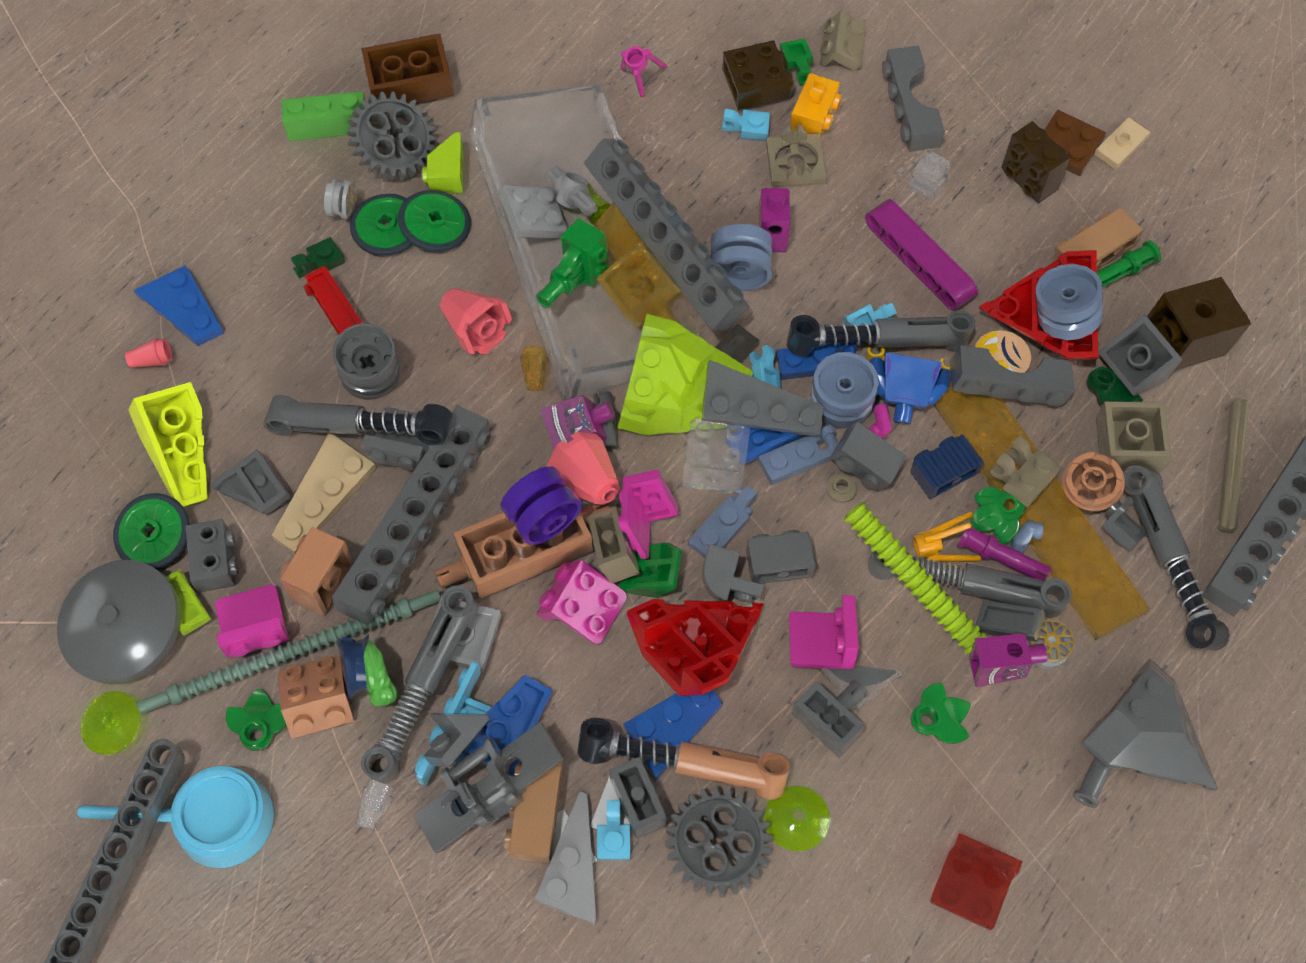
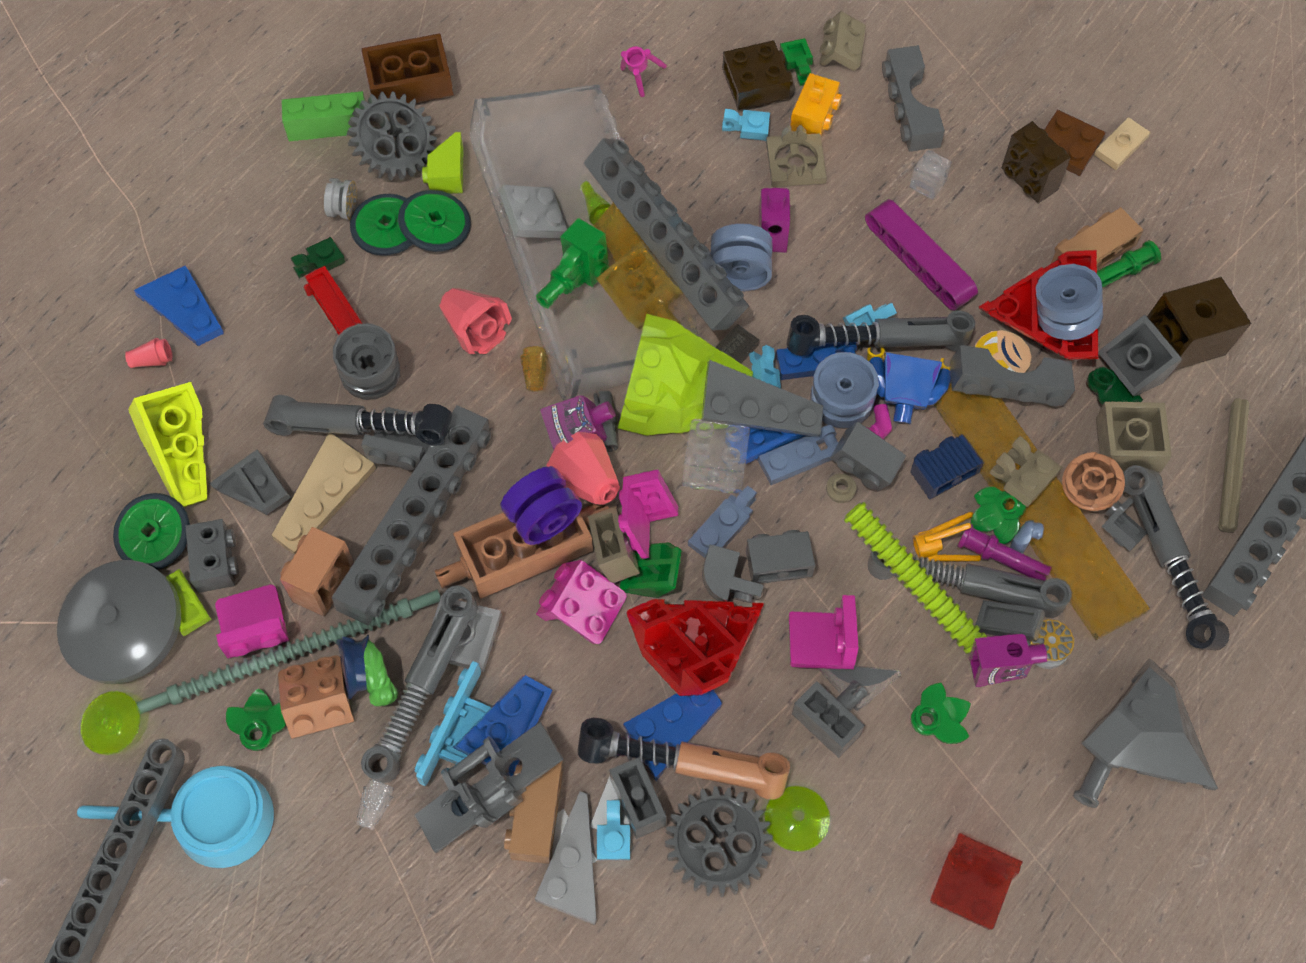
(457, 734): dark grey slope -> none
(572, 190): light grey axle -> none

